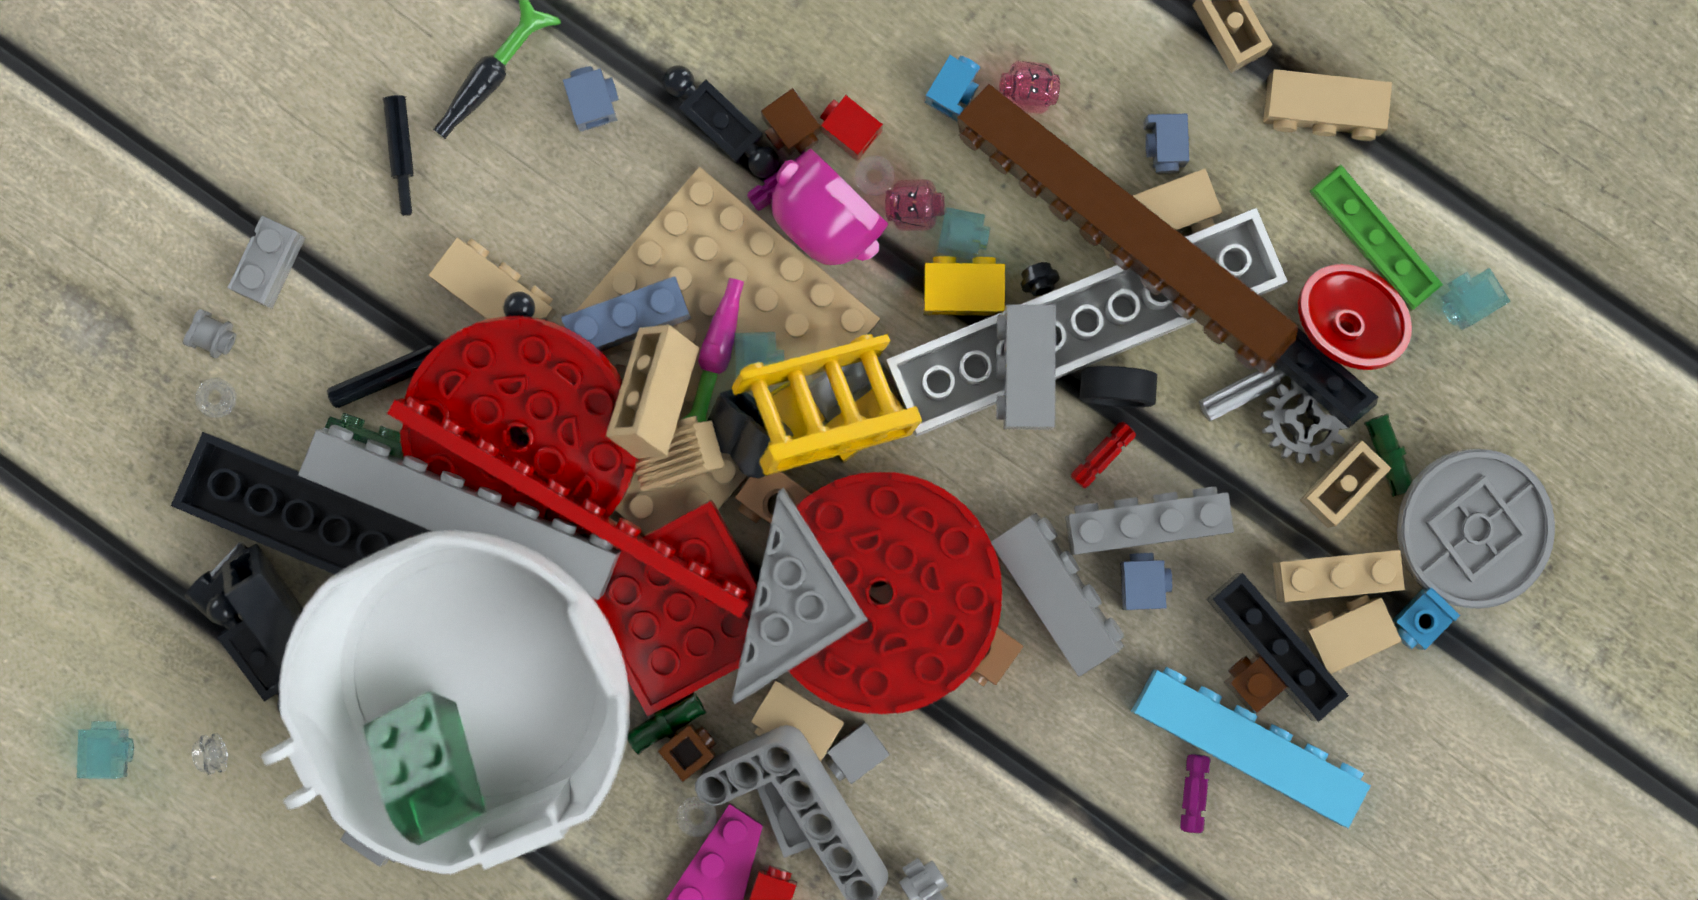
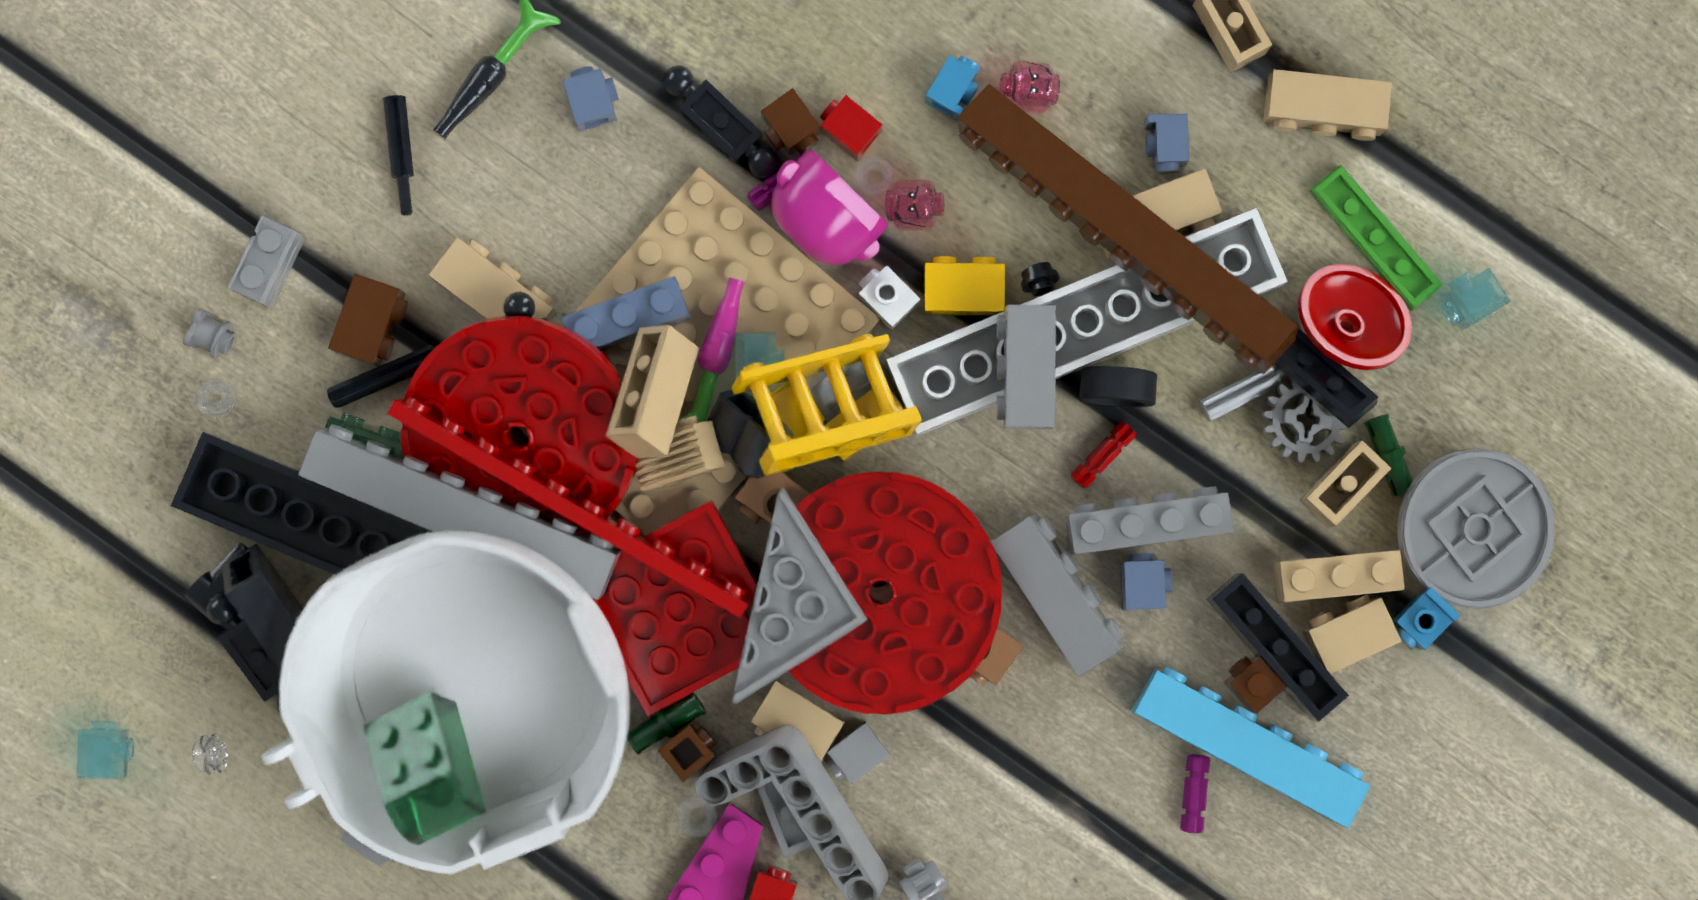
(368, 321): none -> reddish brown brick
(887, 296): none -> white brick
(963, 233): clear light blue brick -> none

